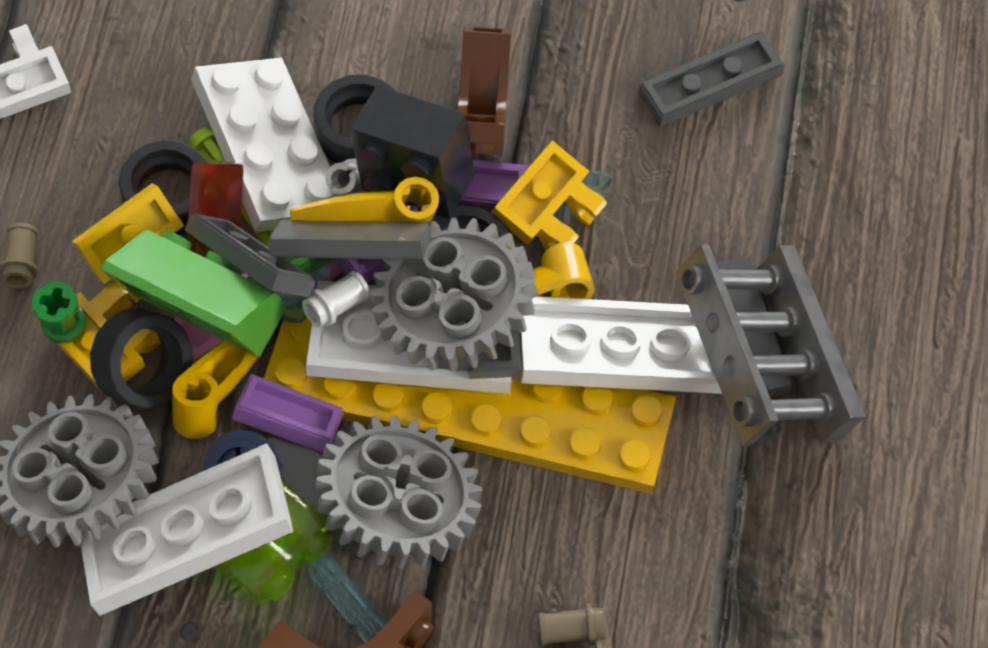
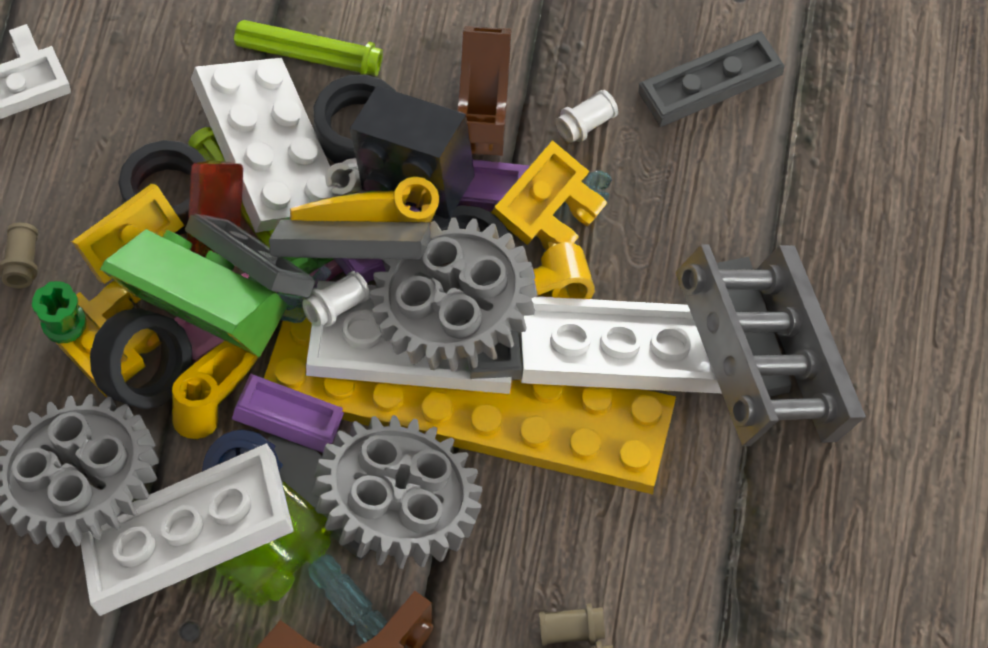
(309, 47): none -> lime axle
(583, 118): none -> white pin

